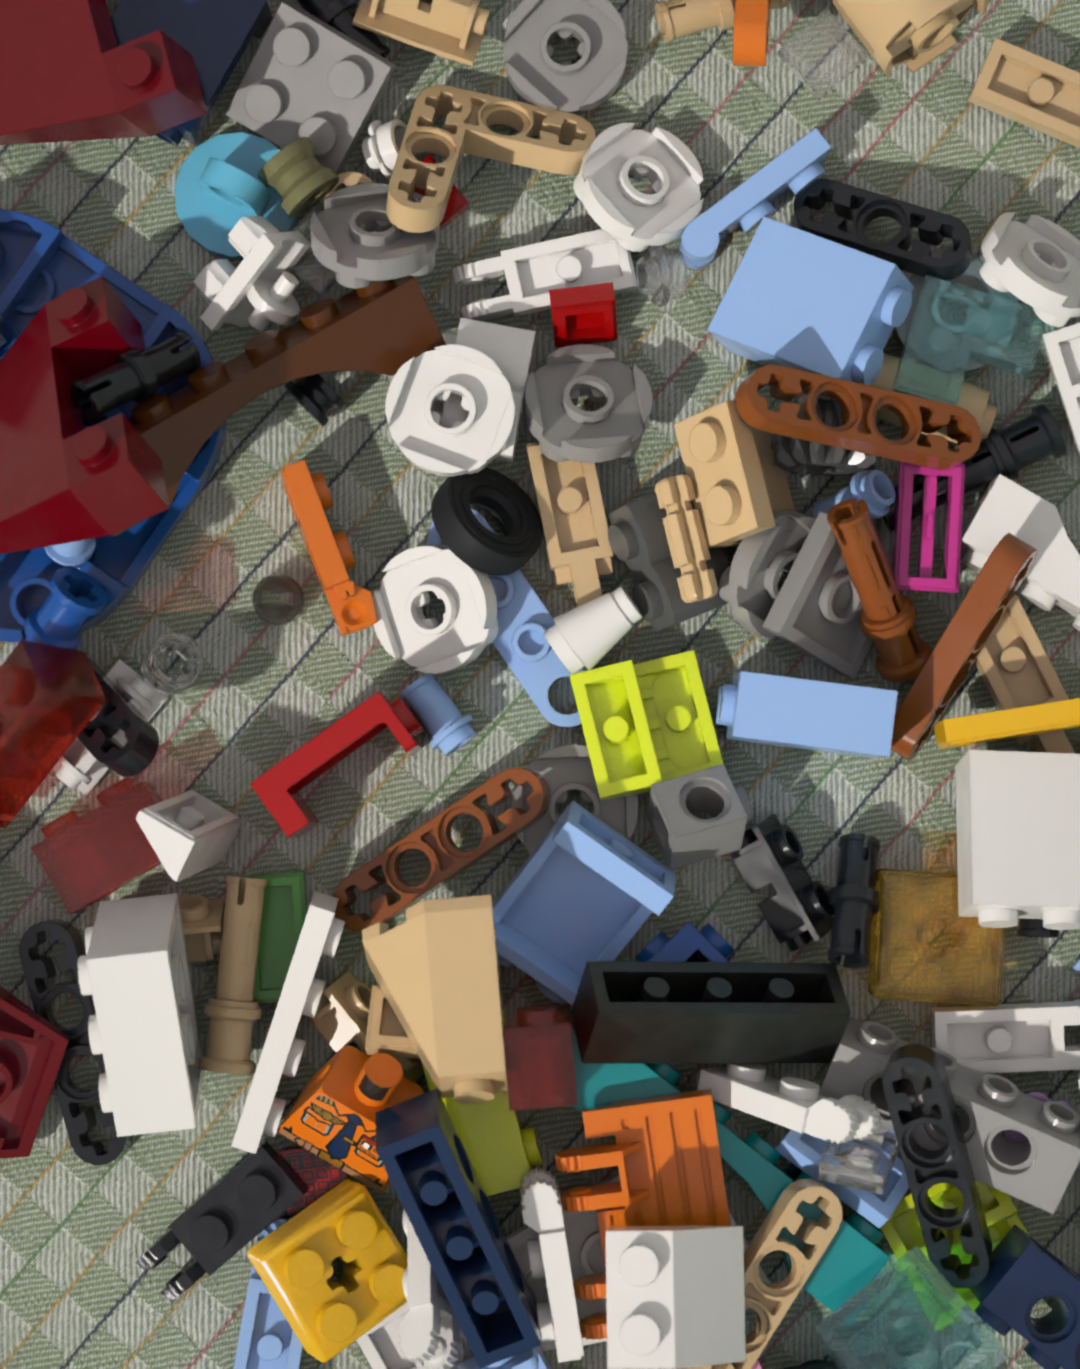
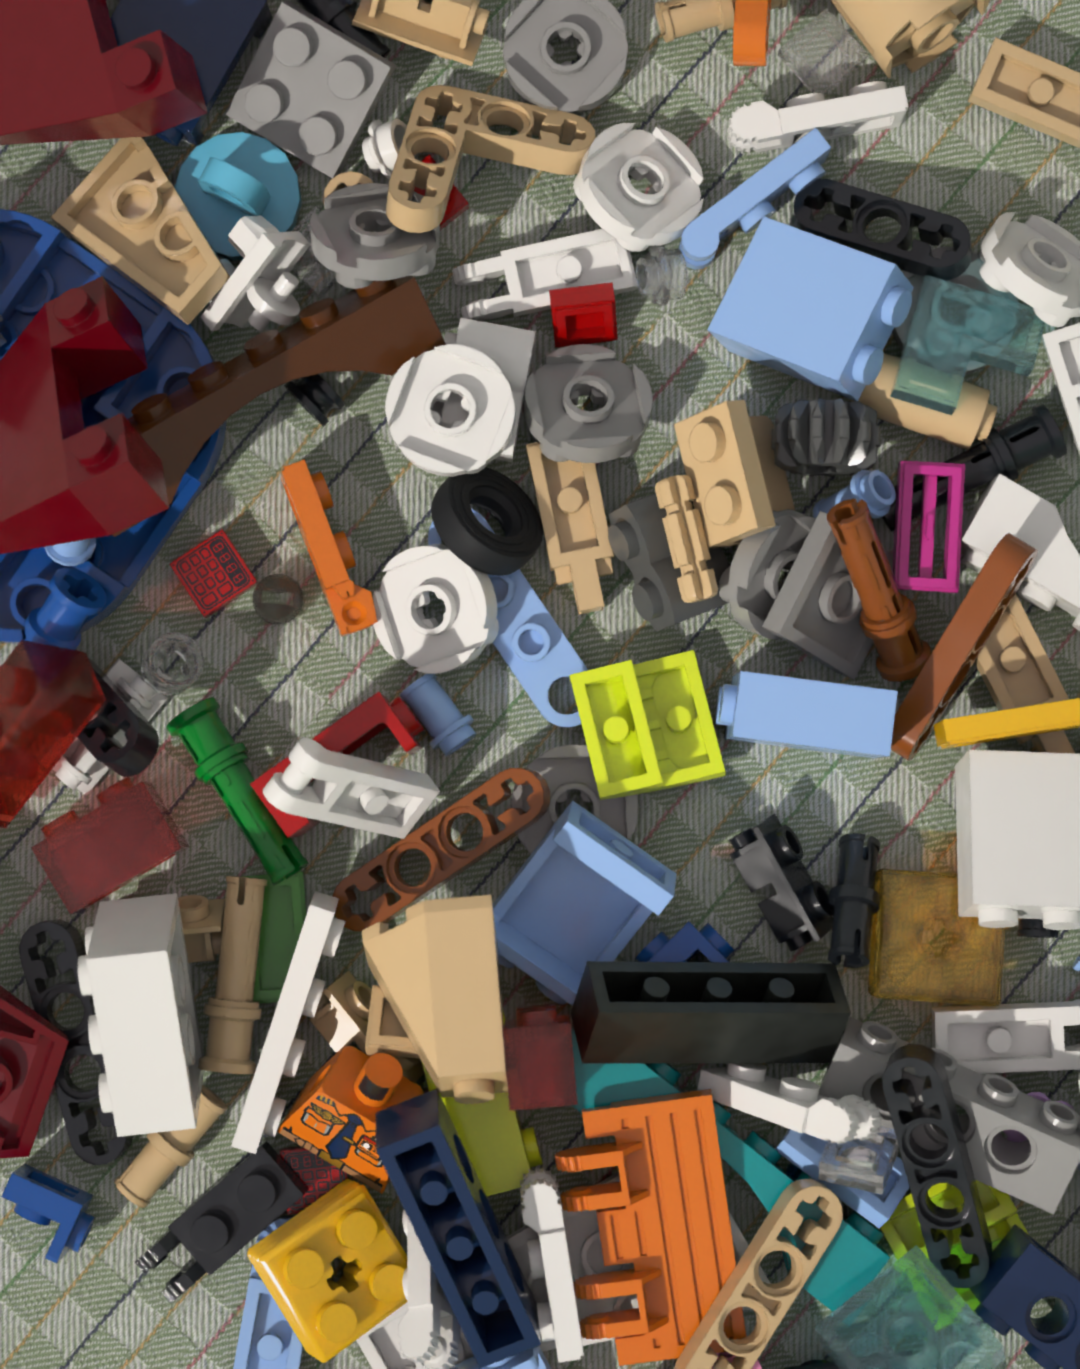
(46, 1198): none -> blue bracket
(135, 376): black pin -> none
(143, 229): none -> tan wing
(167, 1152): none -> tan pin
(188, 833): white slope -> none
(214, 573): none -> tile
(224, 766): none -> green pin
(298, 177): olive wheel -> none
(350, 790): none -> white plate
(592, 629): white cone -> none
(675, 1296): white slope -> none
(691, 839): light grey brick -> none
(859, 409): dark orange beam -> none
(866, 110): none -> white hinge

